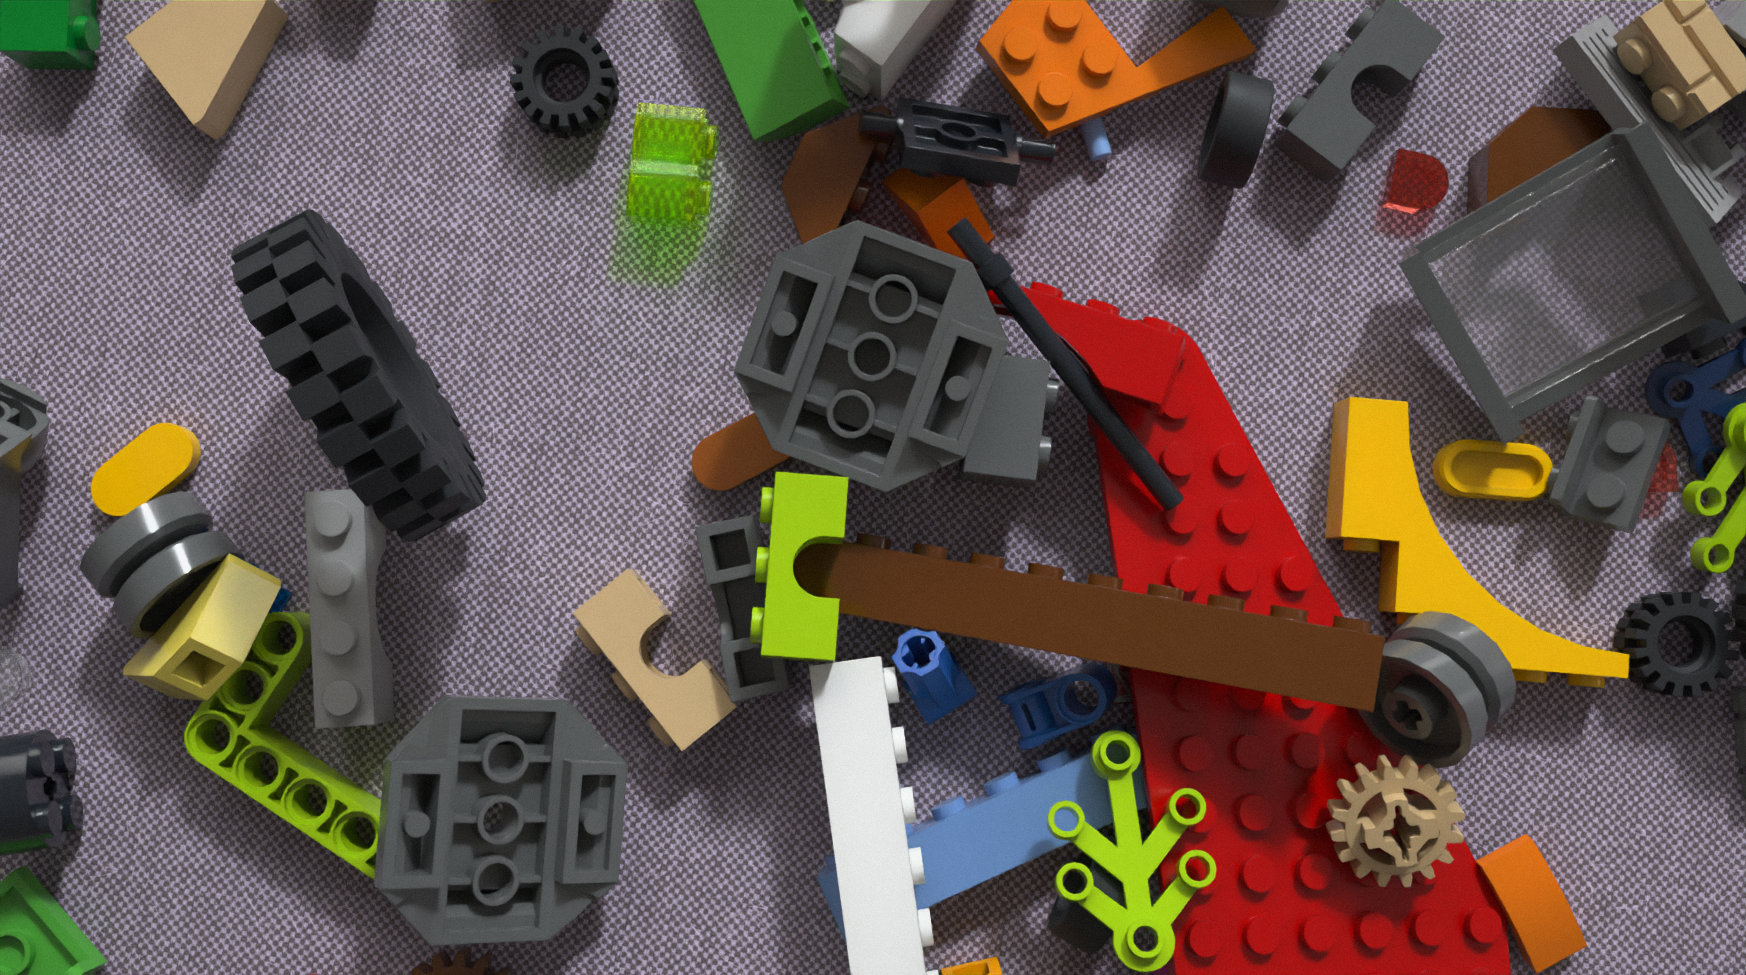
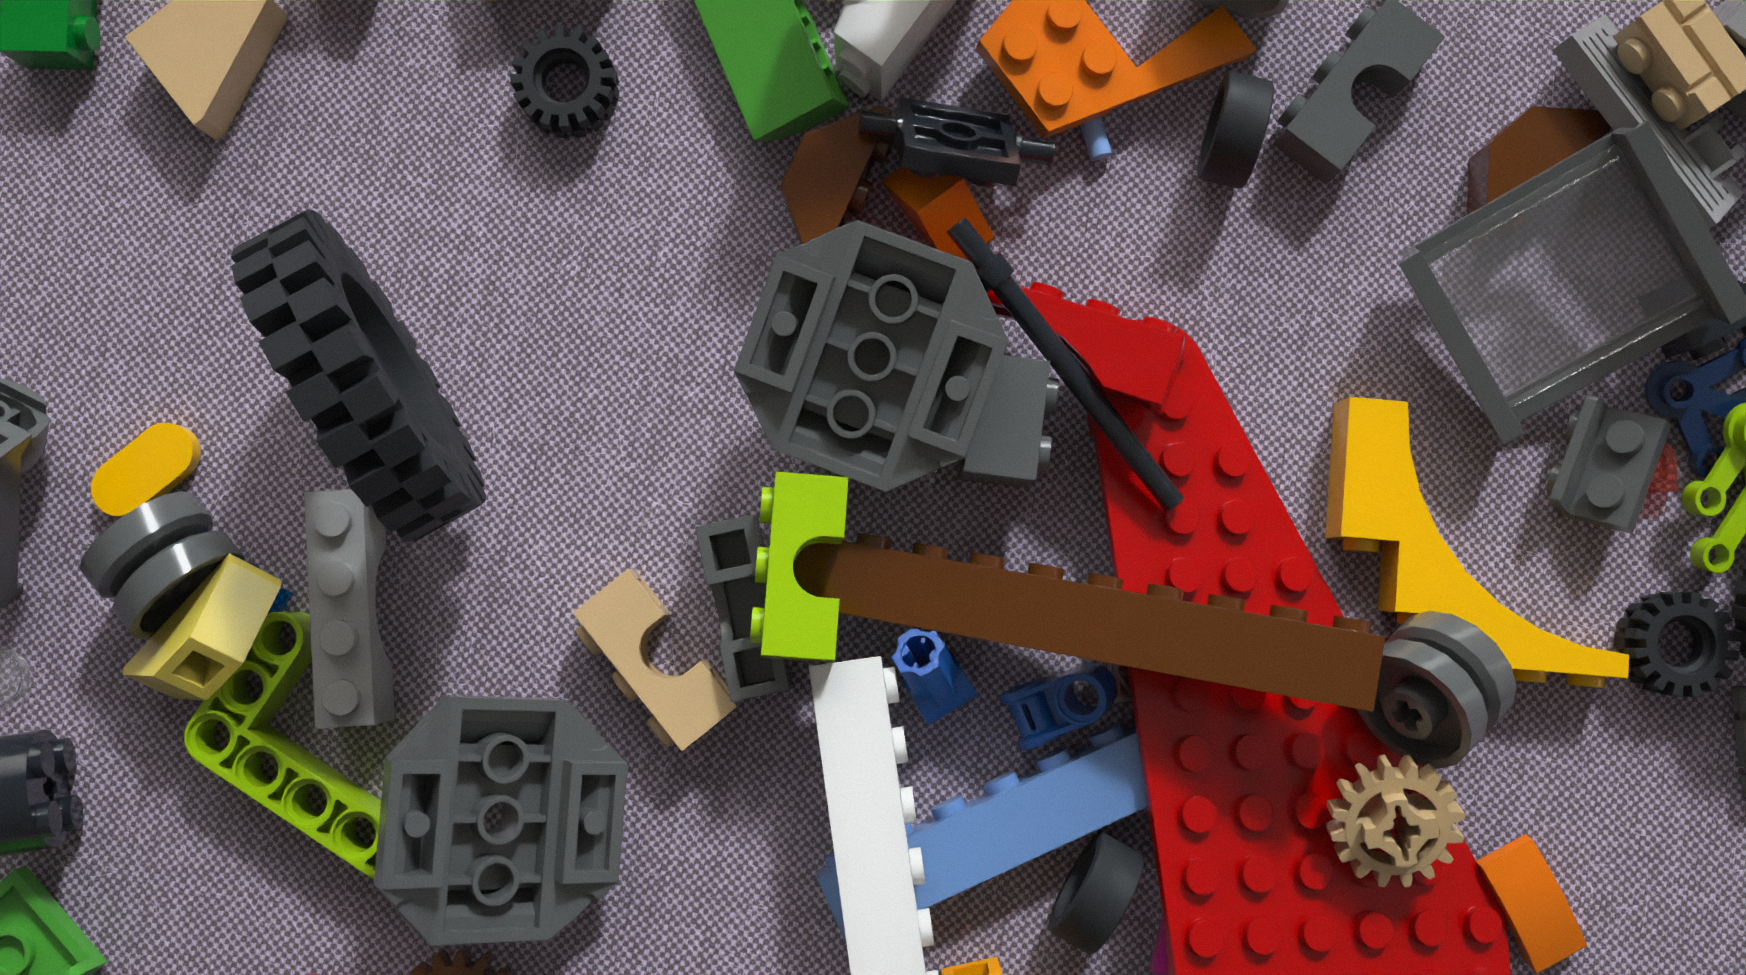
(670, 166): clear neon green brick -> none
(735, 456): dark orange tile -> none
(1131, 860): lime plant -> none
(1414, 182): clear red tile -> none
(1492, 470): yellow tile -> none

